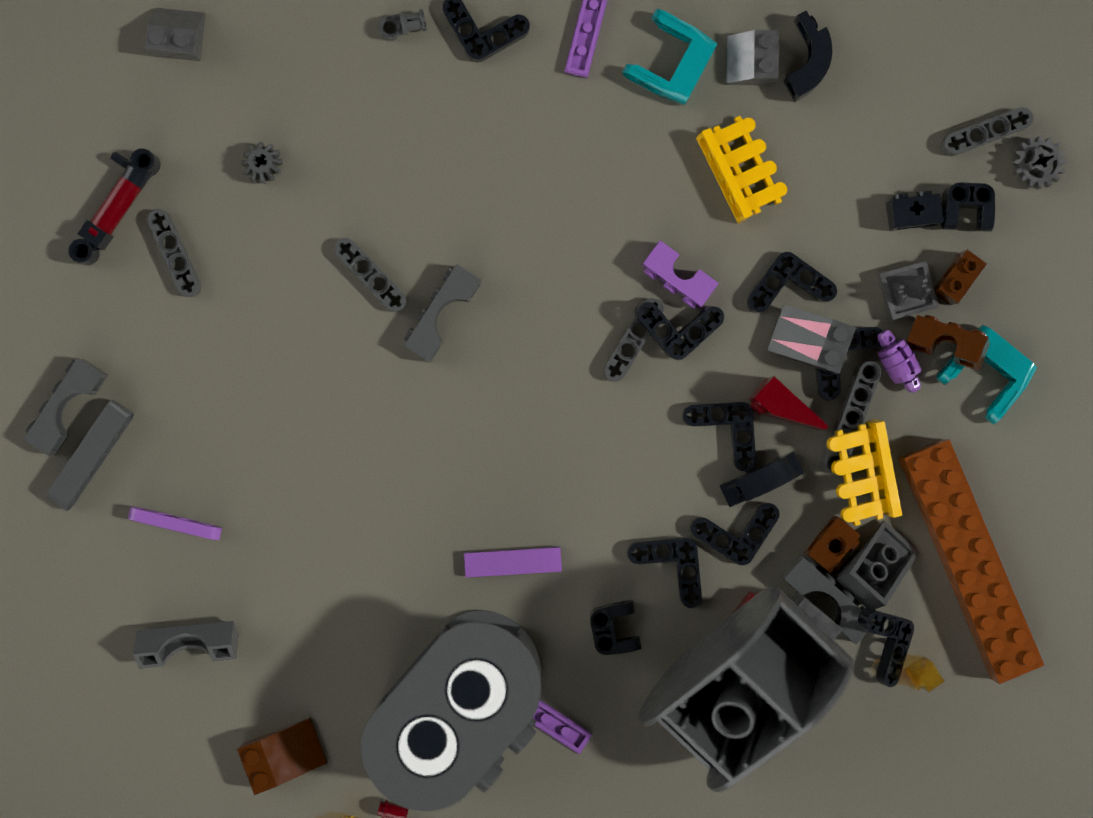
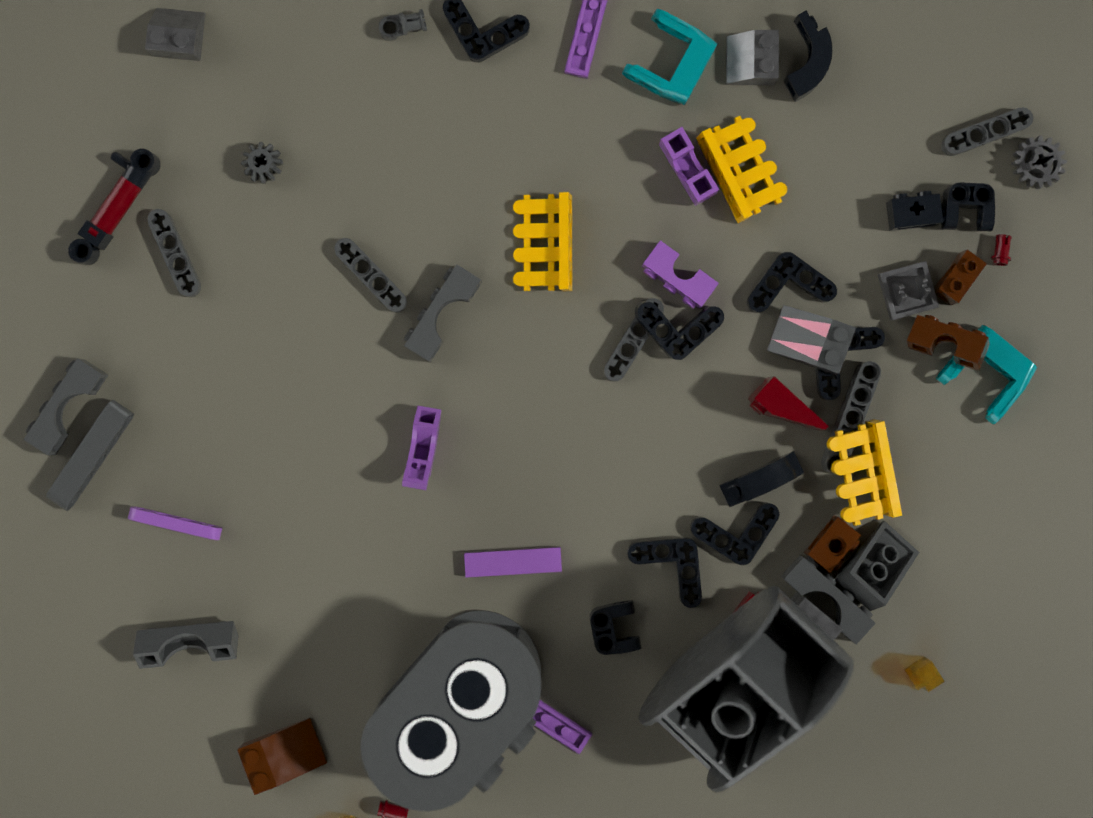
(422, 448): none -> medium lavender arch
(548, 230): none -> yellow fence
(682, 158): none -> medium lavender arch
(736, 425): black beam -> none
(897, 628): black beam -> none
(899, 361): medium lavender piece -> none
(971, 561): dark orange brick -> none
(1002, 250): none -> dark red pin

